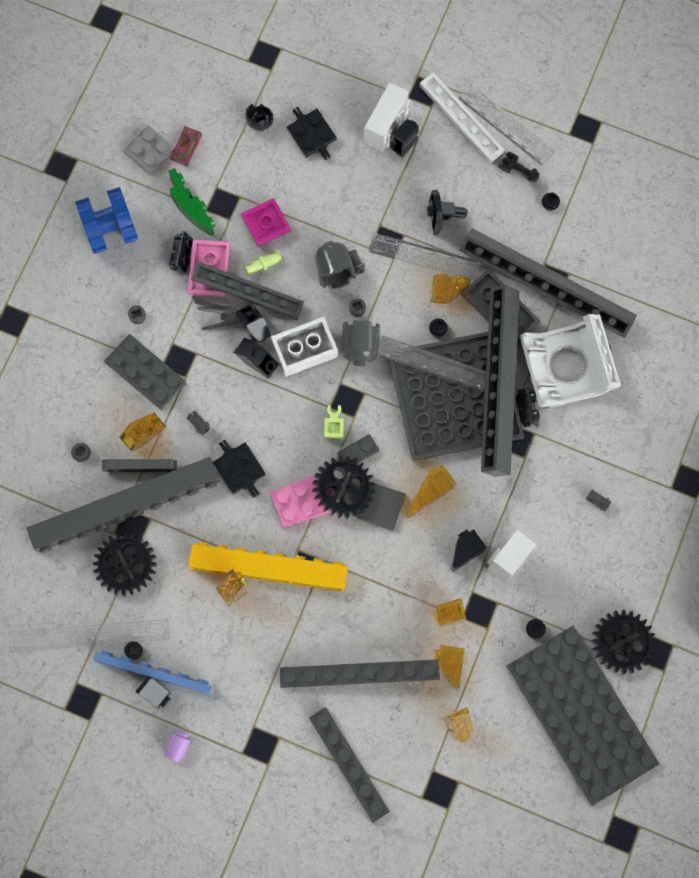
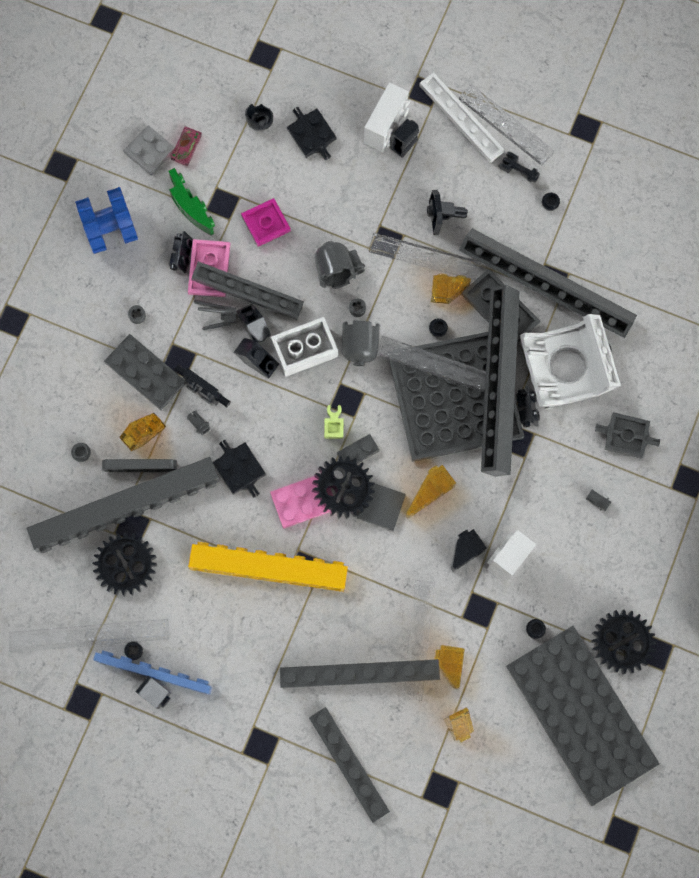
(177, 746): lavender brick -> none
(197, 384): none -> black plate
(232, 587): clear yellow slope -> none
(262, 263): yellowish green pin -> none
(449, 613): clear yellow slope -> none
(627, 435): none -> dark grey plate

